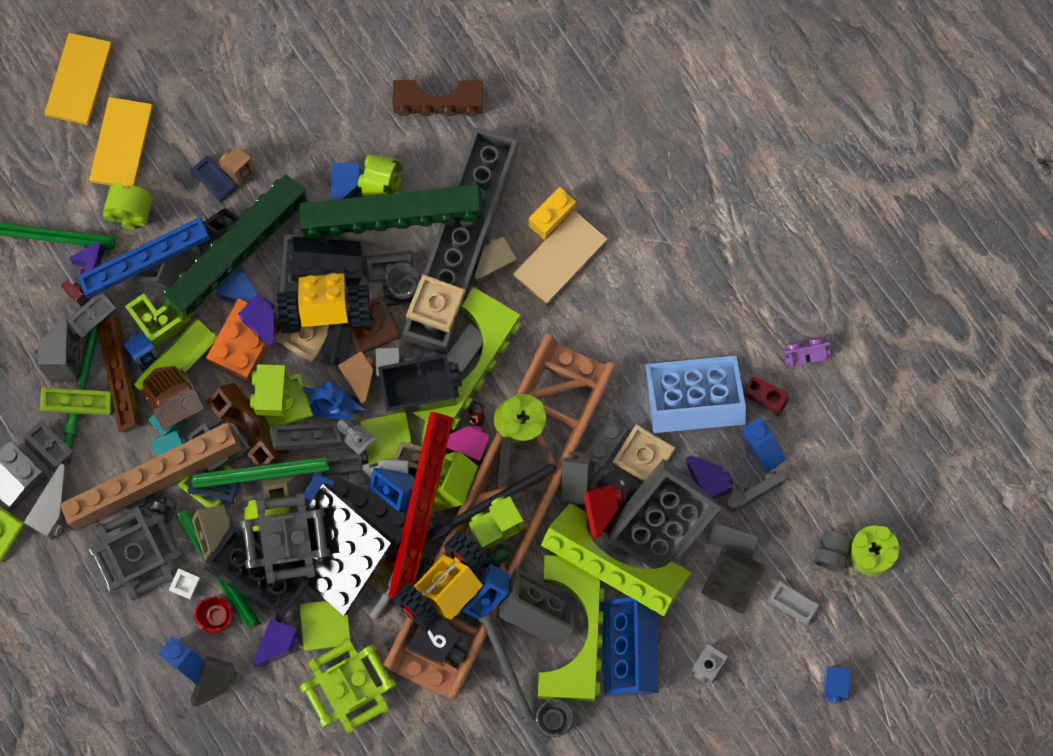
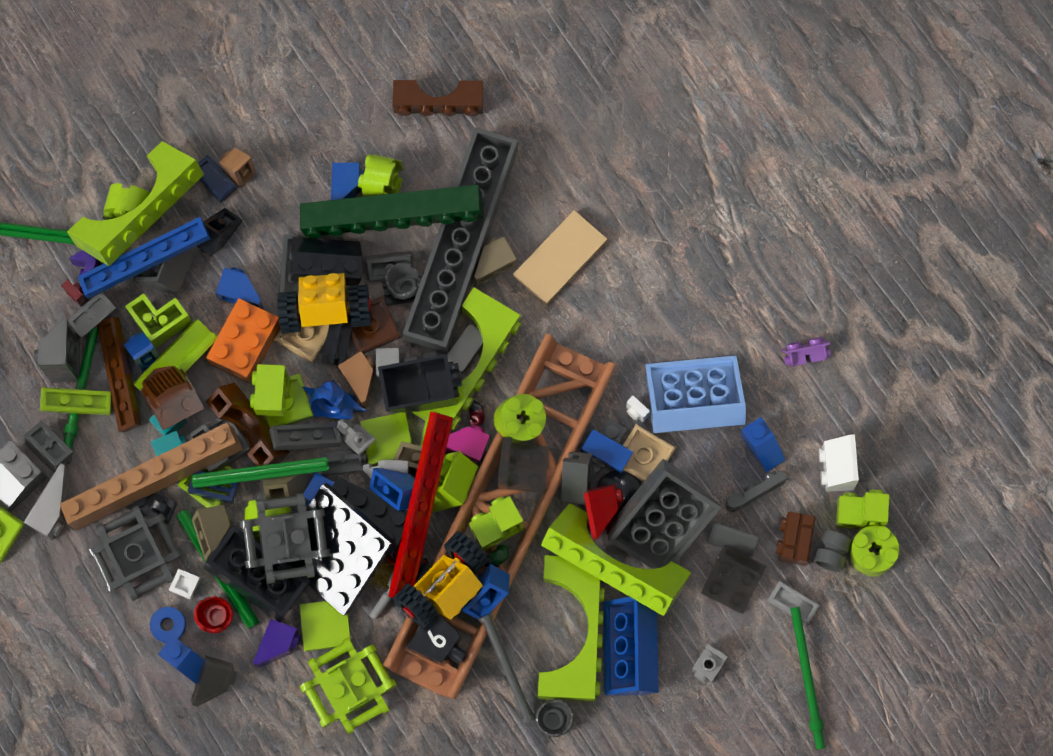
(78, 79): yellow tile -> none
(112, 237): none -> lime arch
(121, 142): yellow tile -> none
(165, 613): none -> blue piece
(234, 247): dark green brick -> none
(260, 319): dark purple slope -> none
(435, 303): tan tile -> none
(443, 528): black piece -> none
(538, 608): dark grey slope -> none
(552, 213): yellow brick -> none
(607, 451): none -> blue tile
(637, 409): none -> white plate
(709, 477): dark purple slope -> none
(766, 395): dark red leg -> none
(796, 538): none -> reddish brown brick
(816, 724): none -> green bar
(836, 684): blue brick -> none
(839, 464): none -> white slope
(863, 511): none -> lime brick

